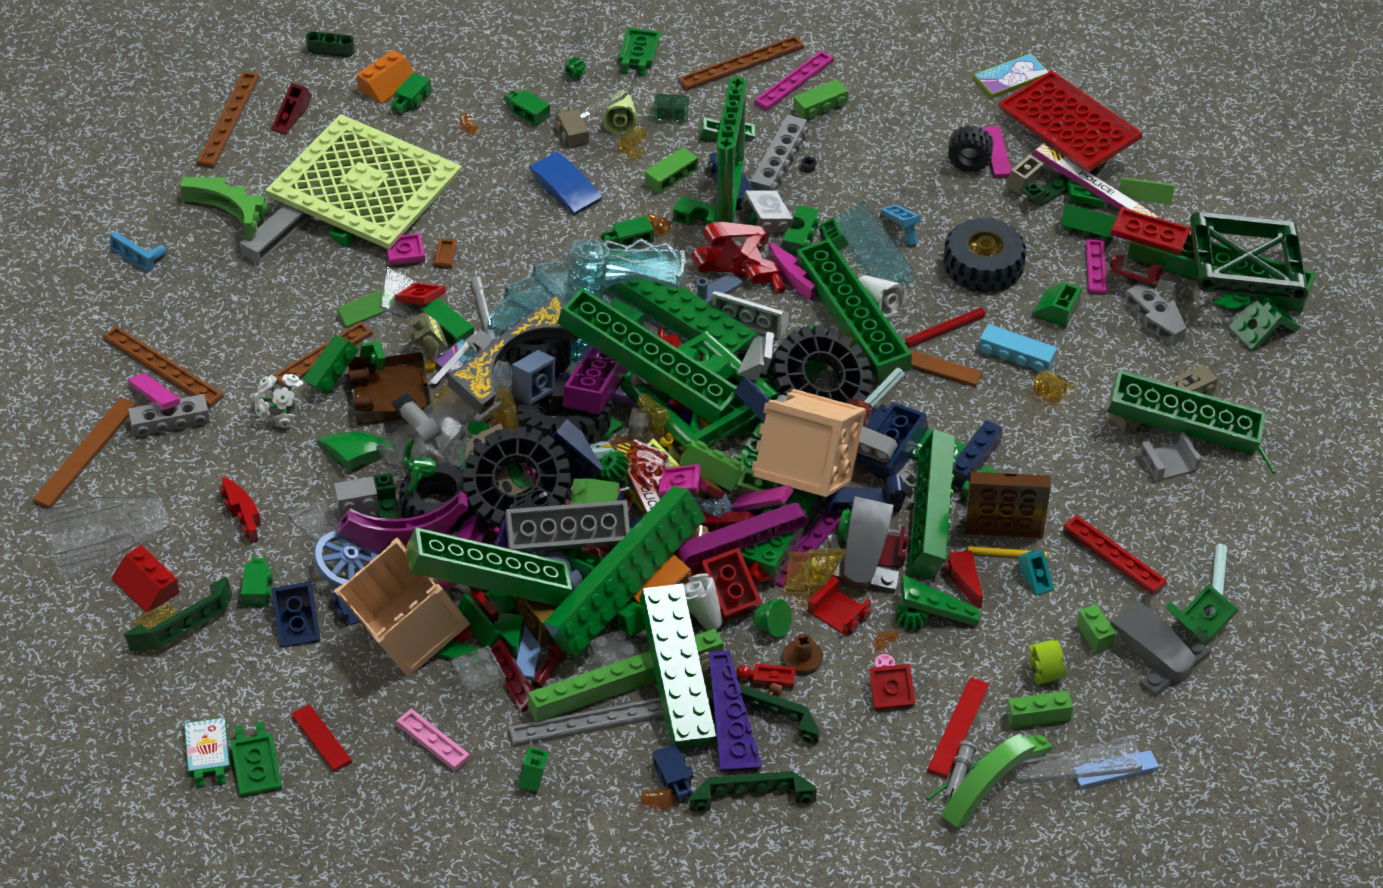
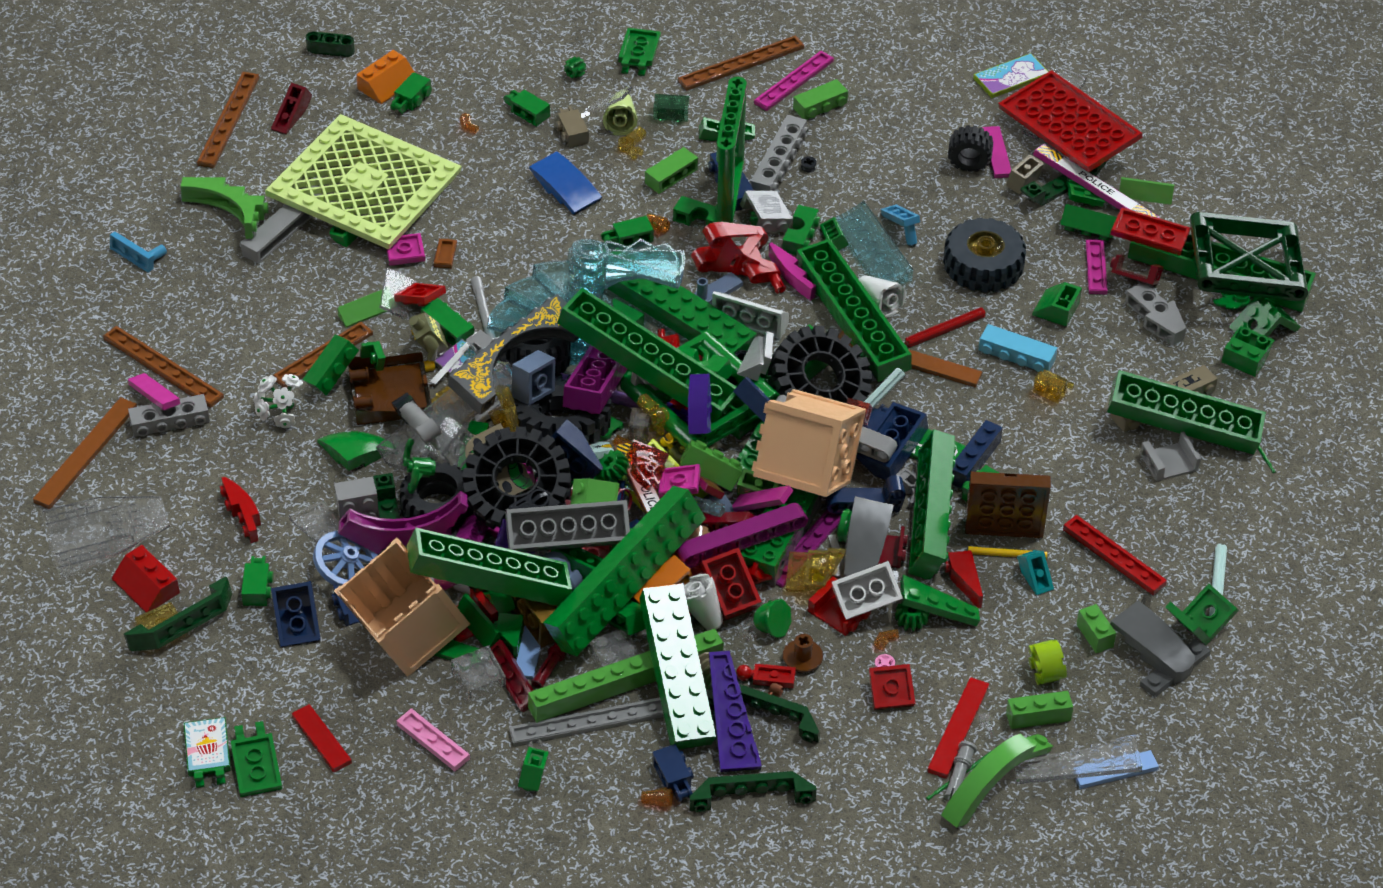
(699, 404): none -> dark purple slope
(866, 590): none -> white slope
(1247, 351): none -> green slope

